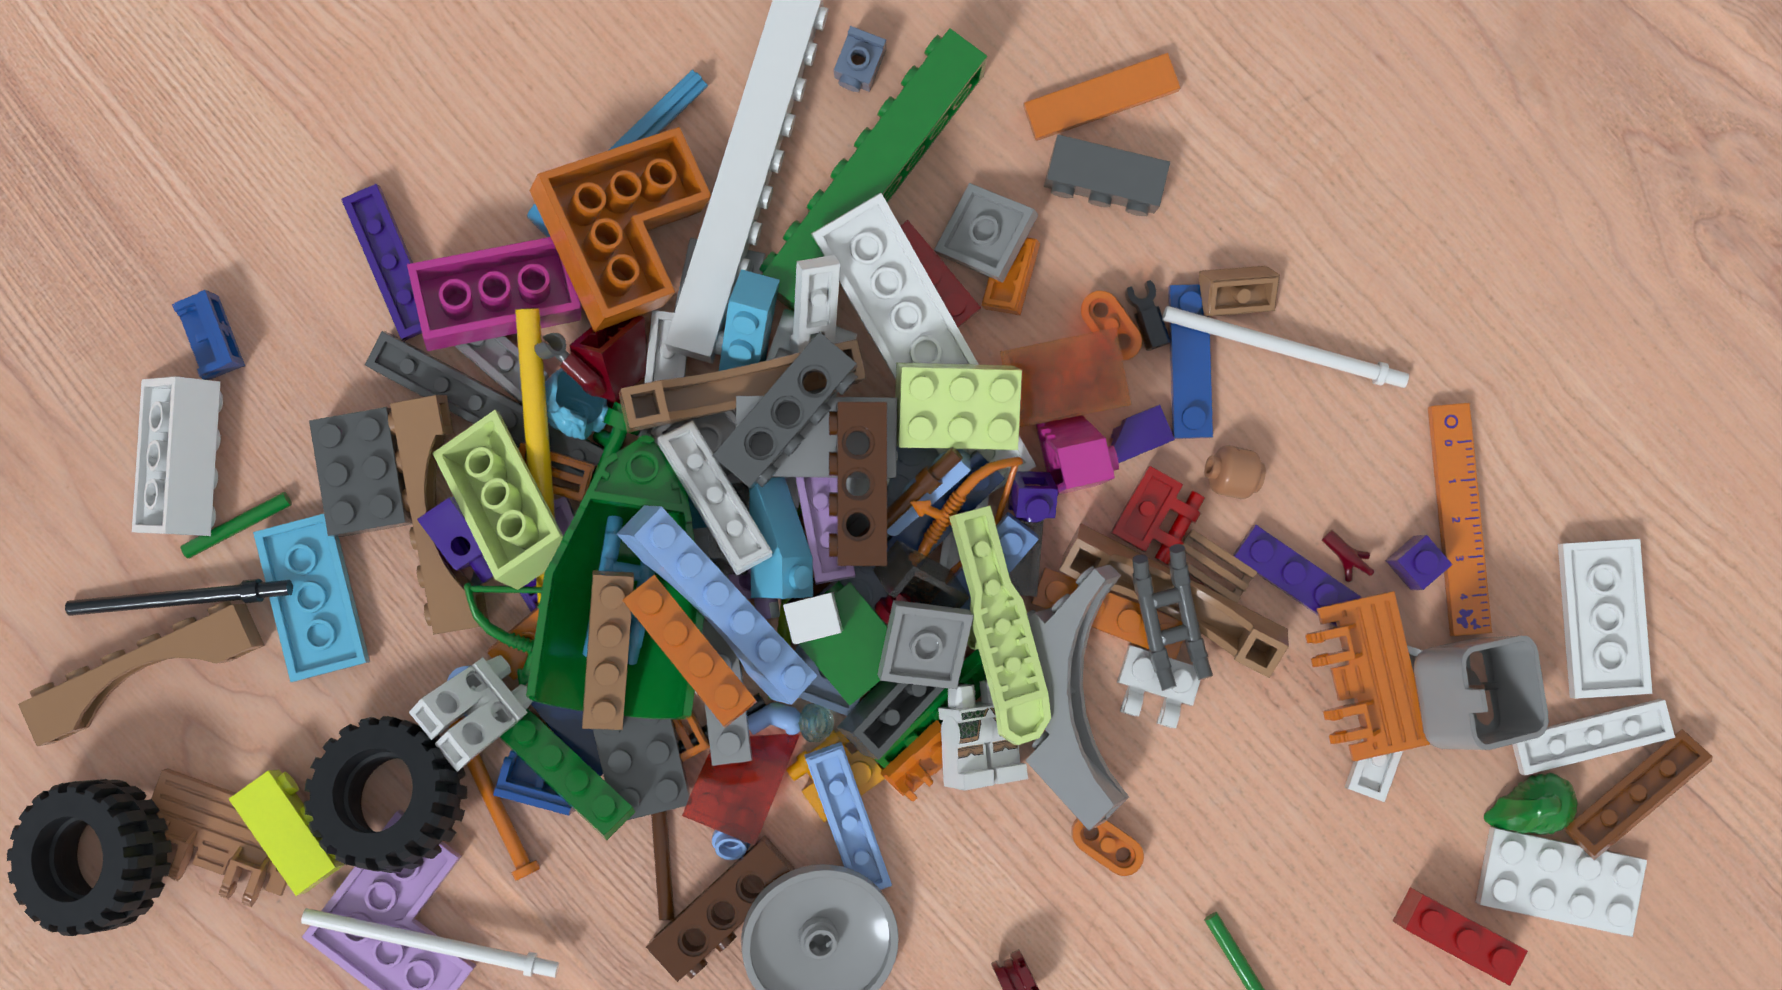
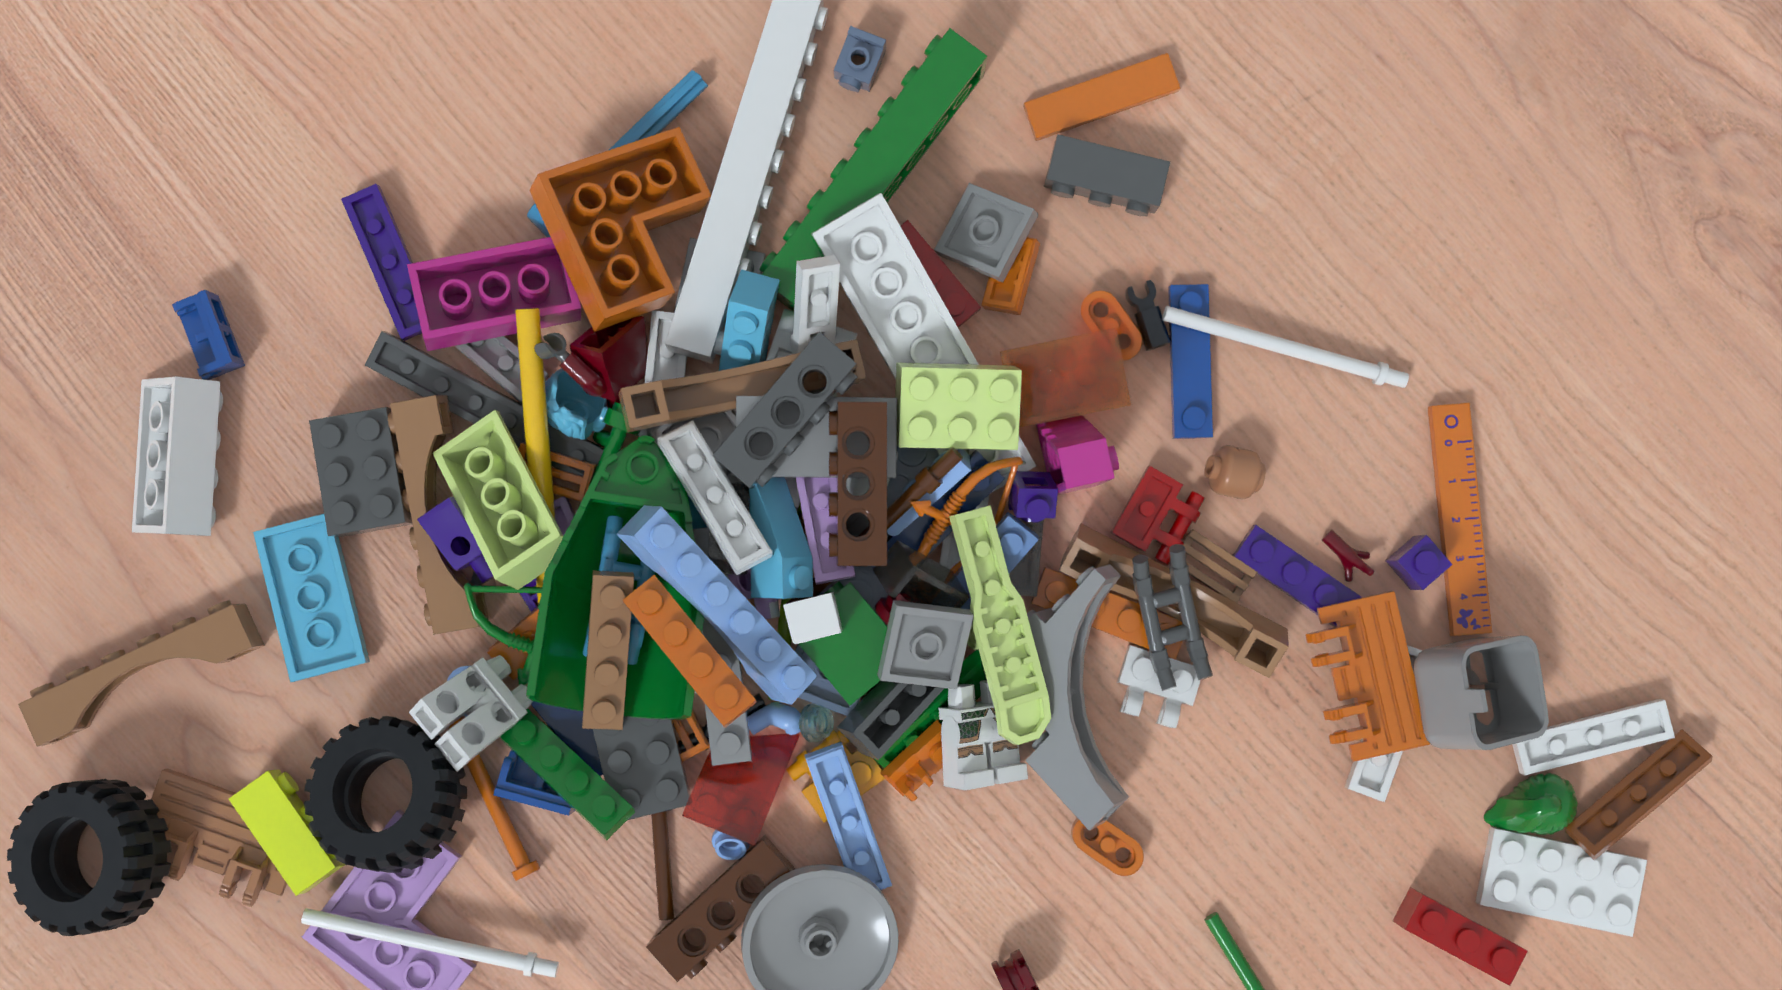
(236, 525): green bar -> none
(248, 591): black bar -> none
(1141, 433): dark purple slope -> none
(1238, 290): medium nougat slope -> none
(1605, 618): white plate -> none

